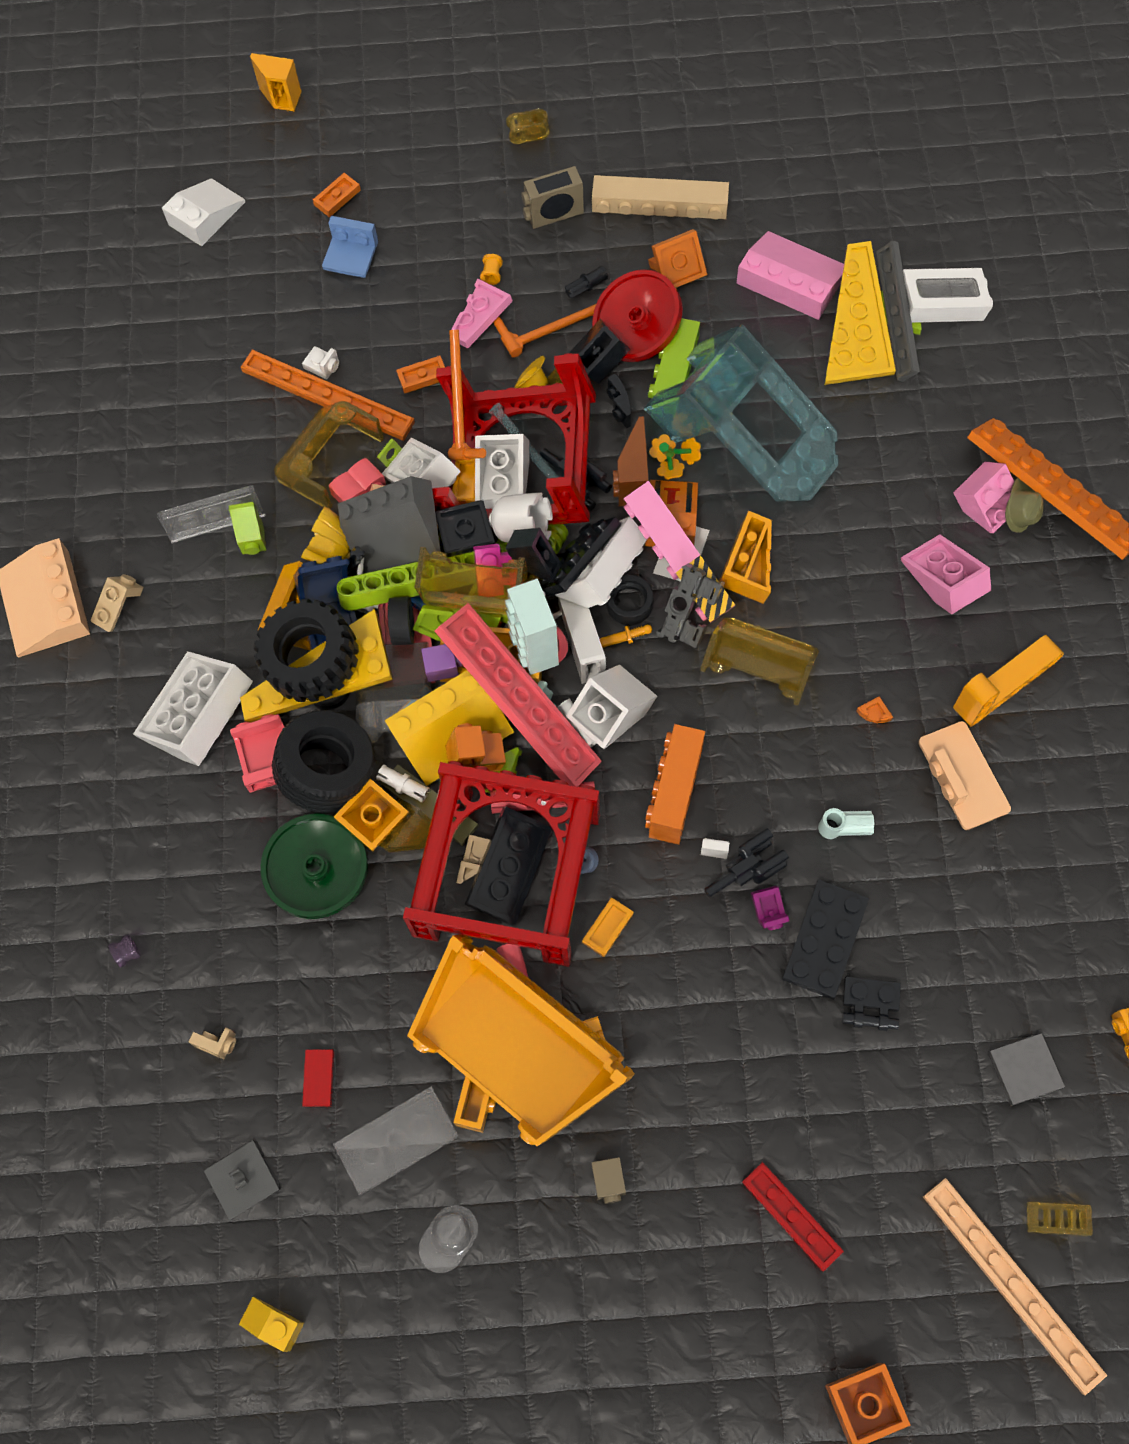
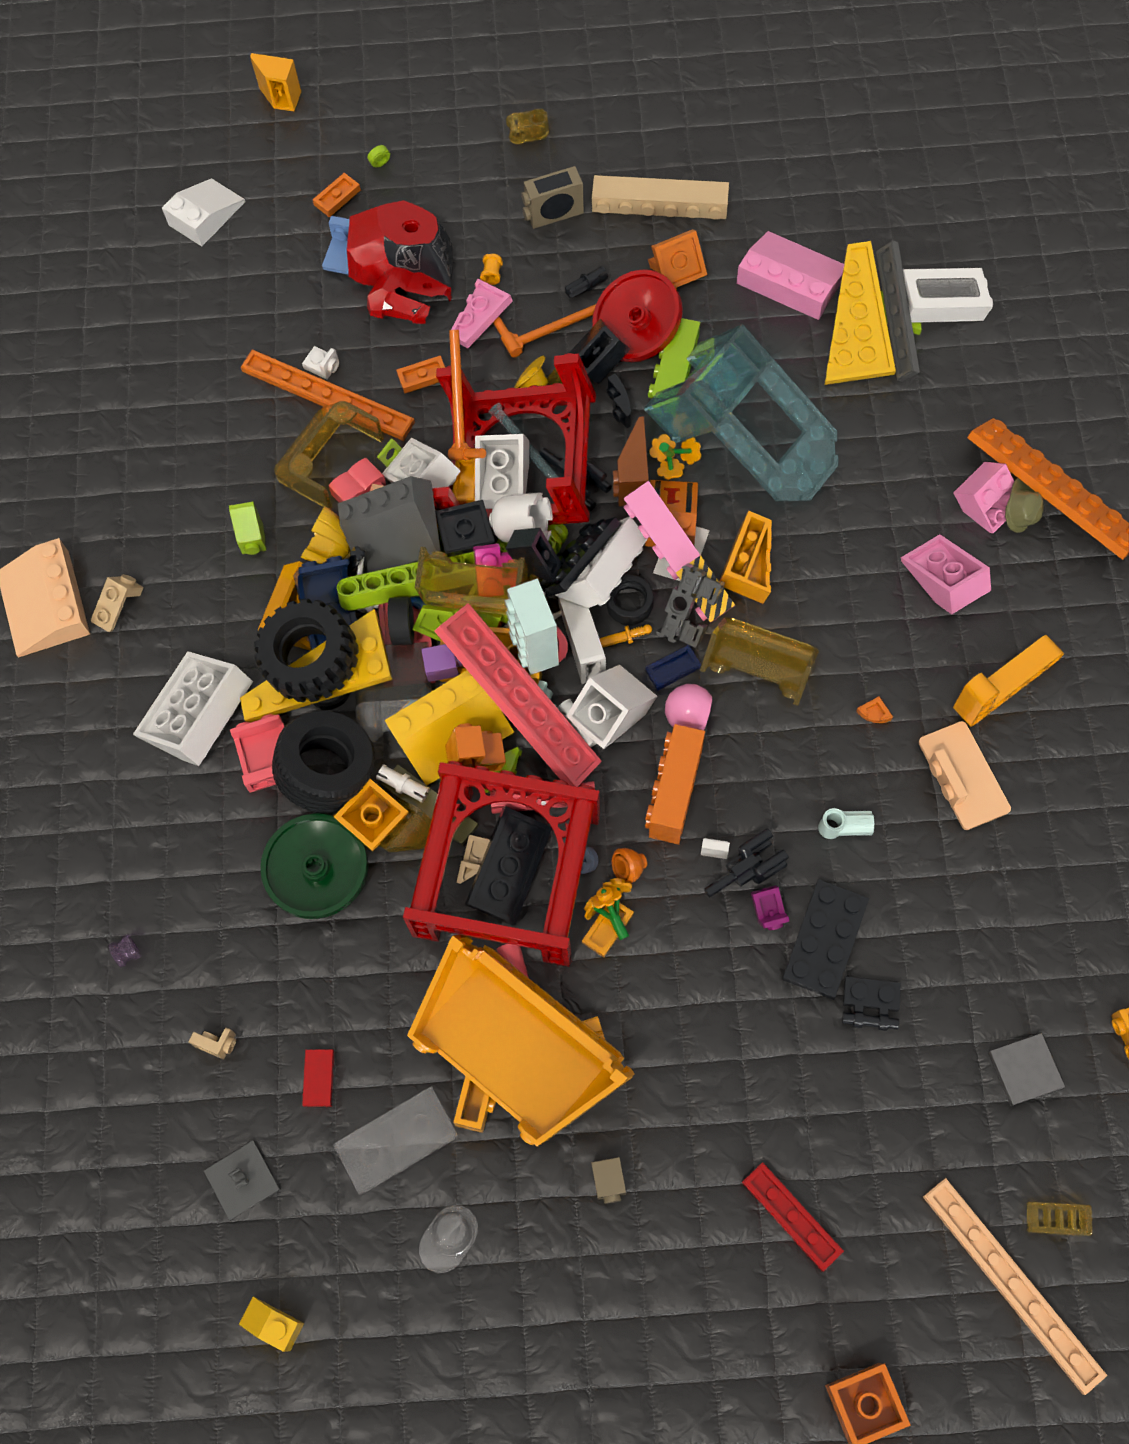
(205, 514): clear tile -> none
(378, 156): none -> lime tile
(402, 249): none -> red piece
(609, 895): none -> light orange plant
(628, 864): none -> orange brick
(673, 667): none -> clear blue tile
(688, 706): none -> bright pink helmet

